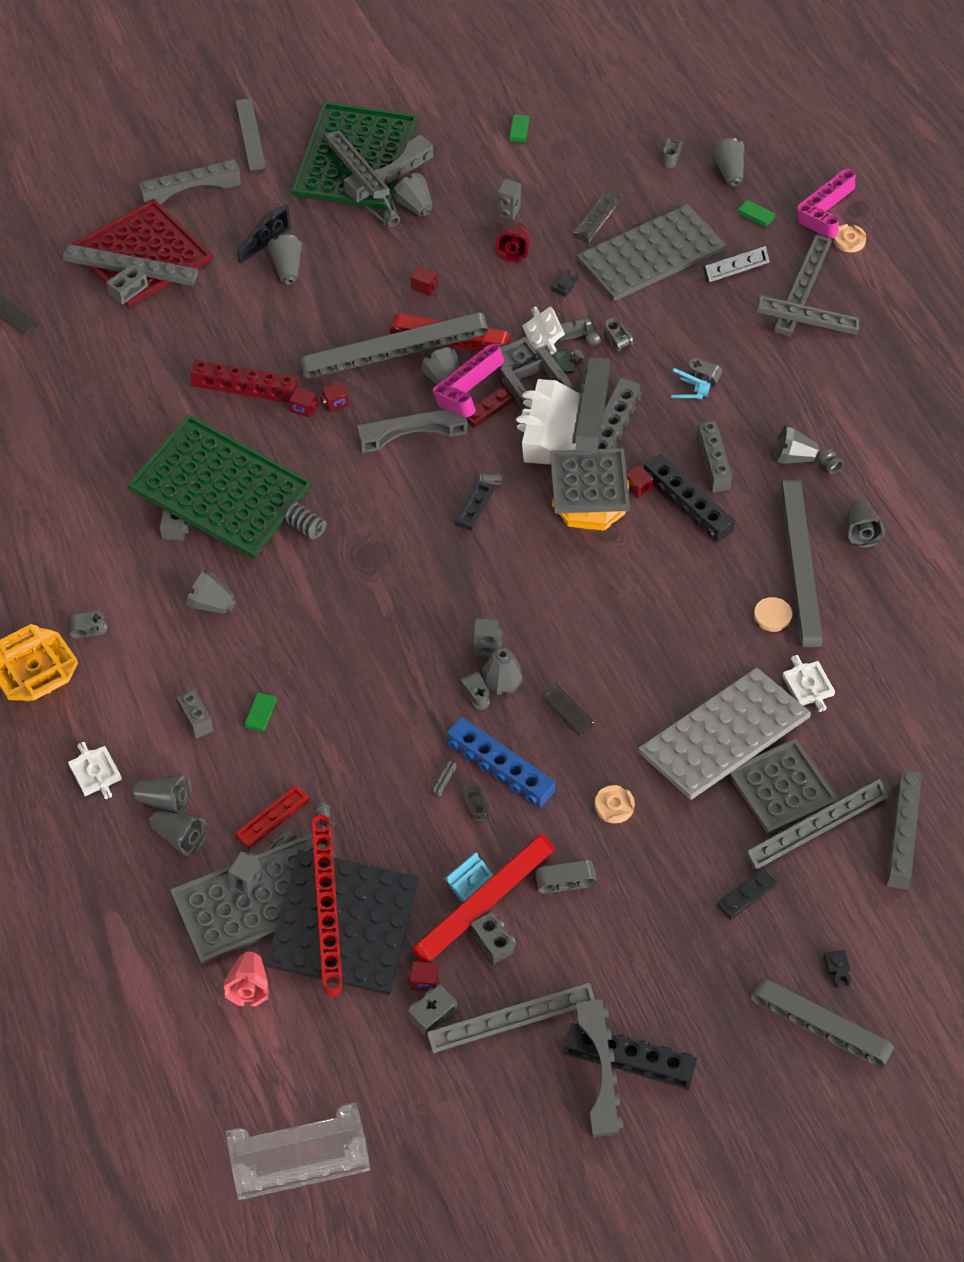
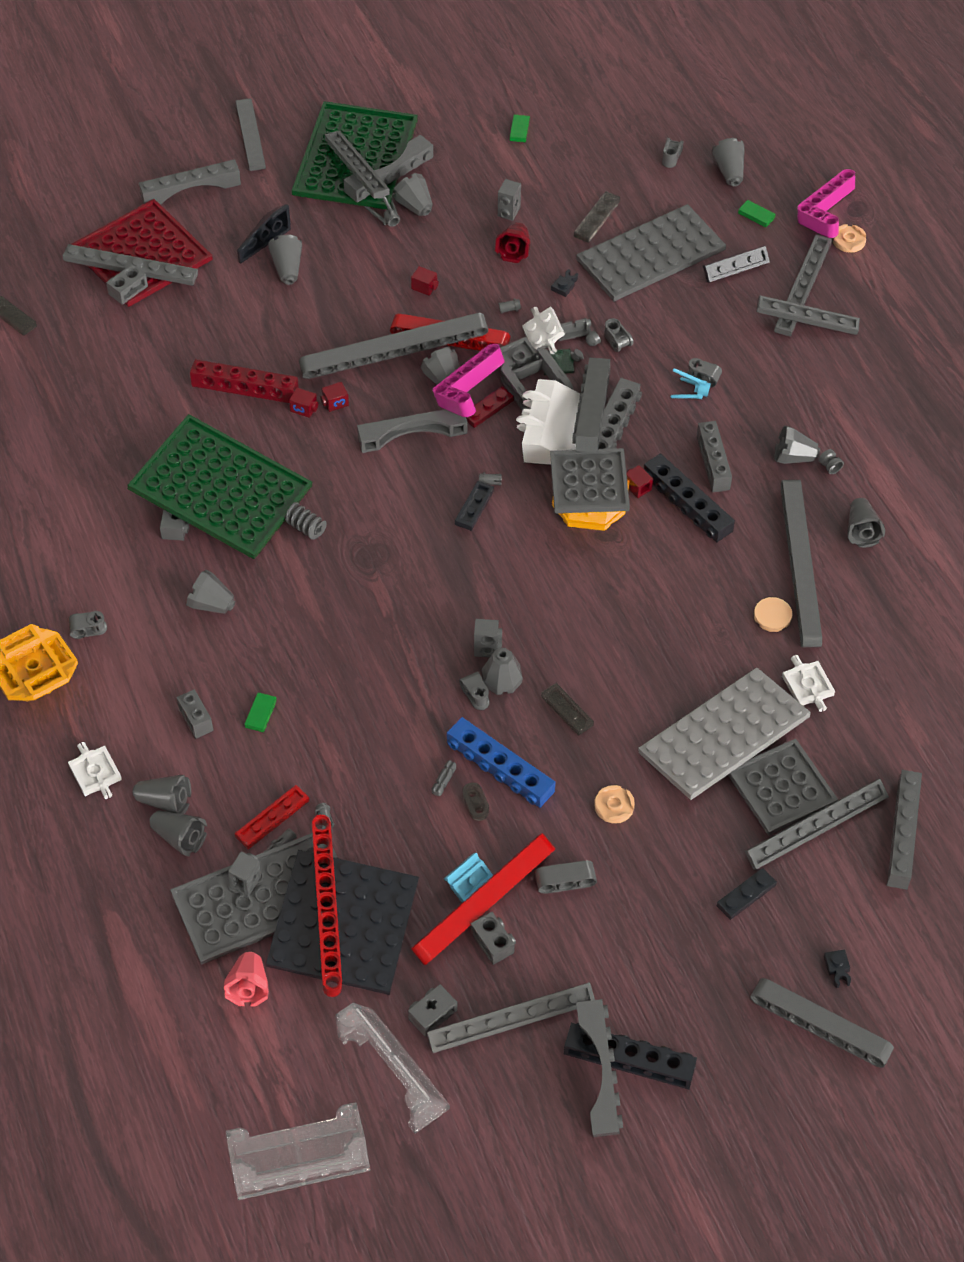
(423, 976): dark red brick -> none
(423, 1099): none -> clear windscreen
(510, 305): none -> dark grey pin

